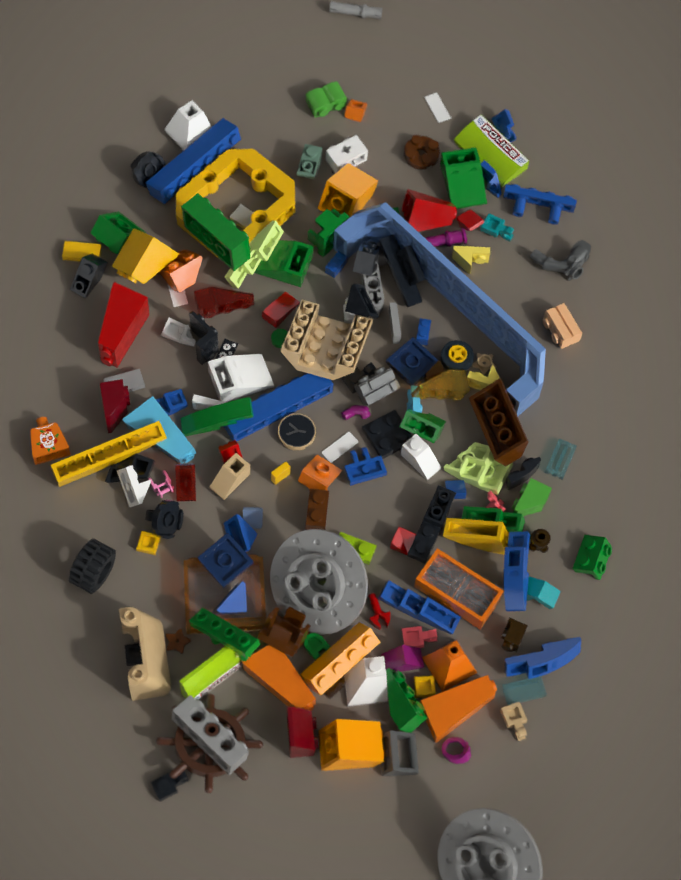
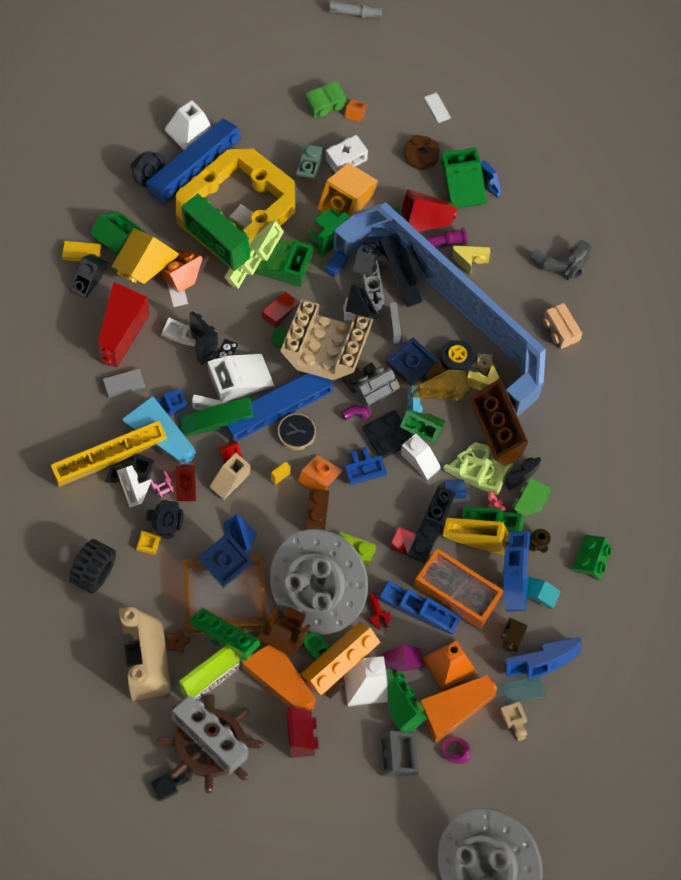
(48, 442): orange torso -> none
(115, 402): dark red slope -> none
(216, 301): clear red slope -> none
(234, 601): blue slope -> none
(253, 516): sand blue slope -> none
(340, 447): white sticker -> none
(351, 745): light orange slope -> none
(415, 636): coral plate -> none
(423, 331): blue piece -> none
(424, 686): yellow tile -> none
(469, 220): red slope -> none
(493, 148): lime slope -> none
(495, 226): teal plate -> none
(503, 123): blue plate -> none
(546, 199): blue plate -> none
(555, 472): clear light blue tile -> none

